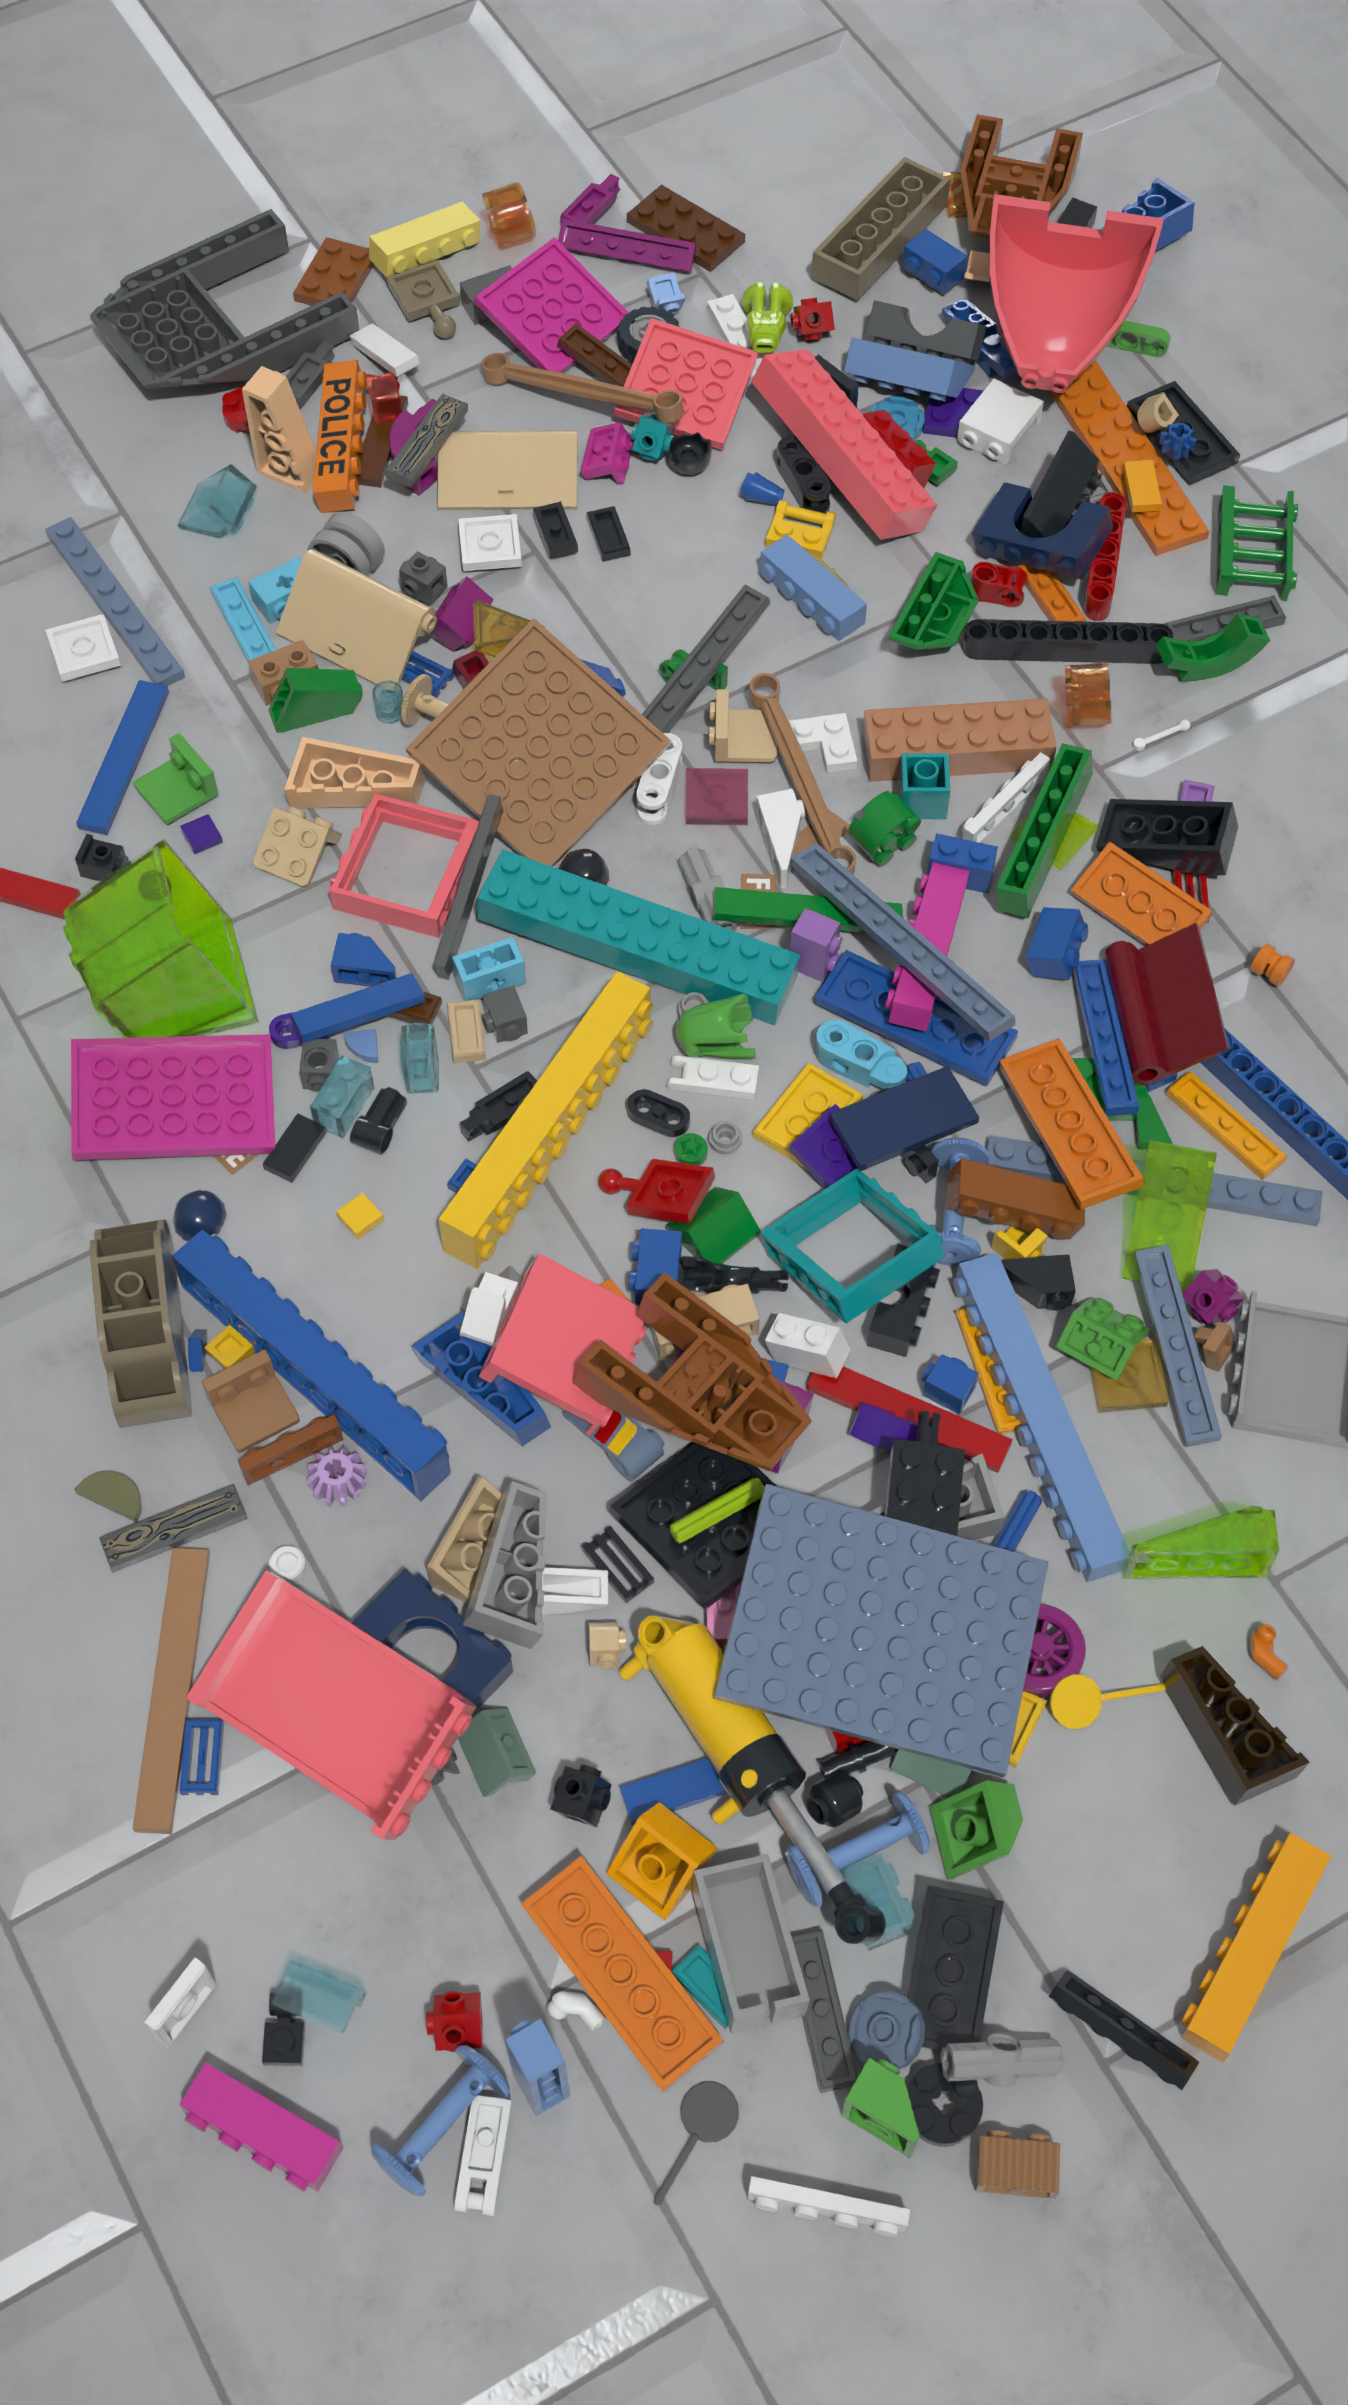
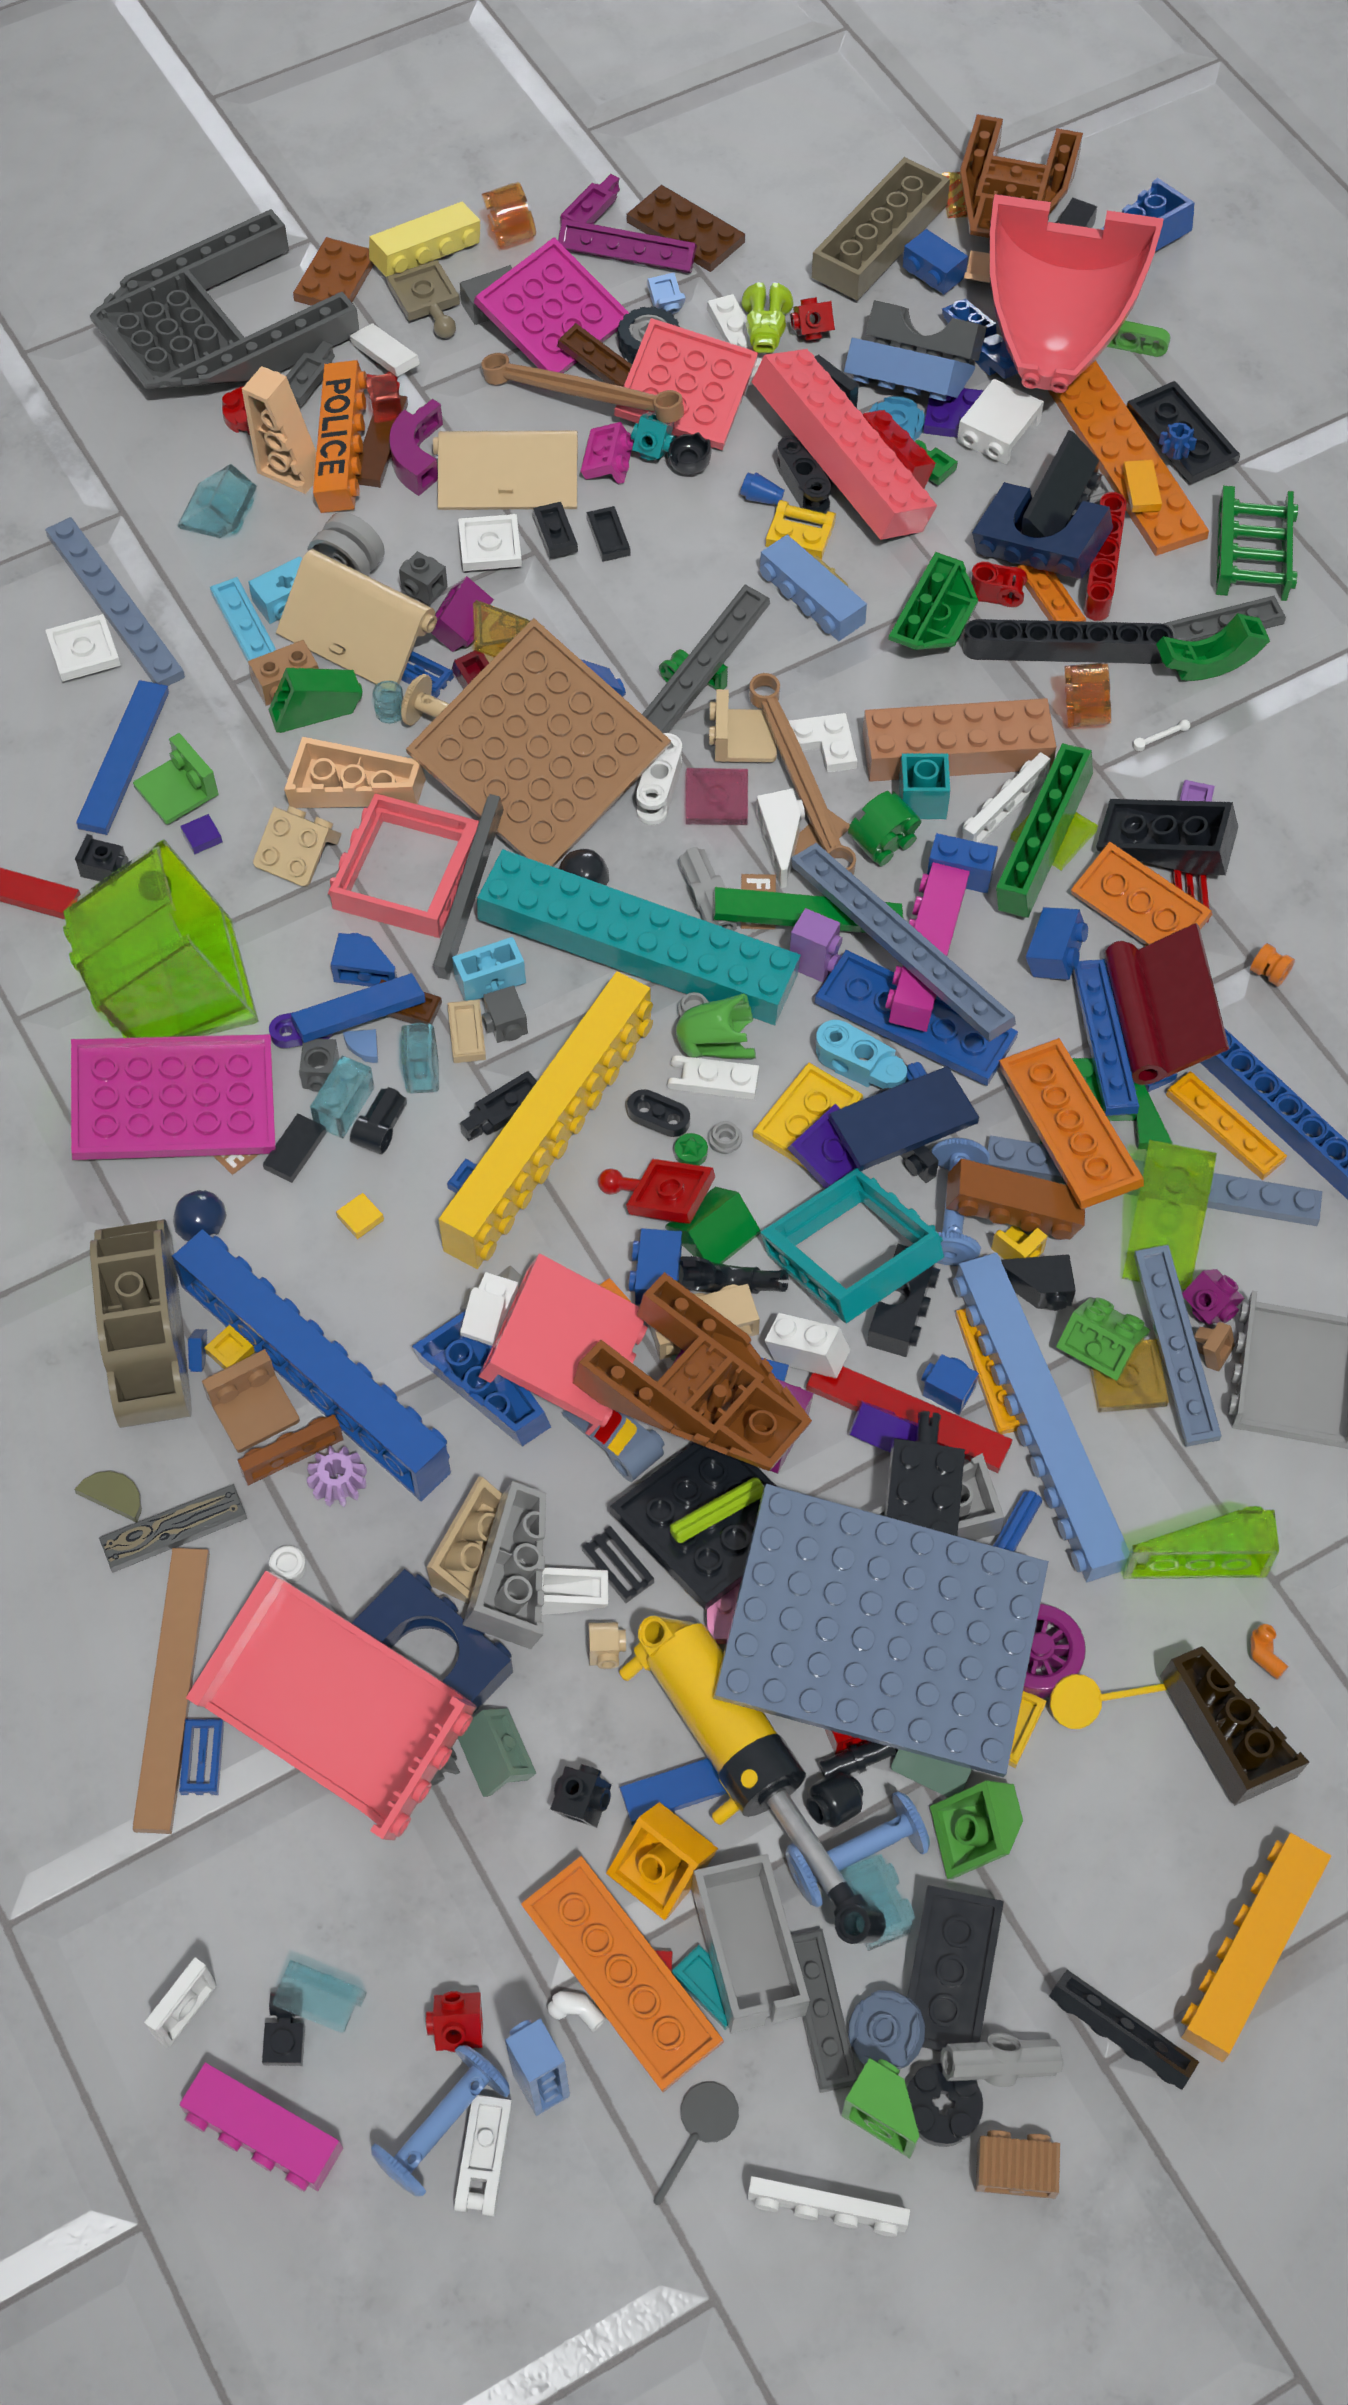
(426, 440): dark grey tile -> none
(1156, 413): tan plate -> none

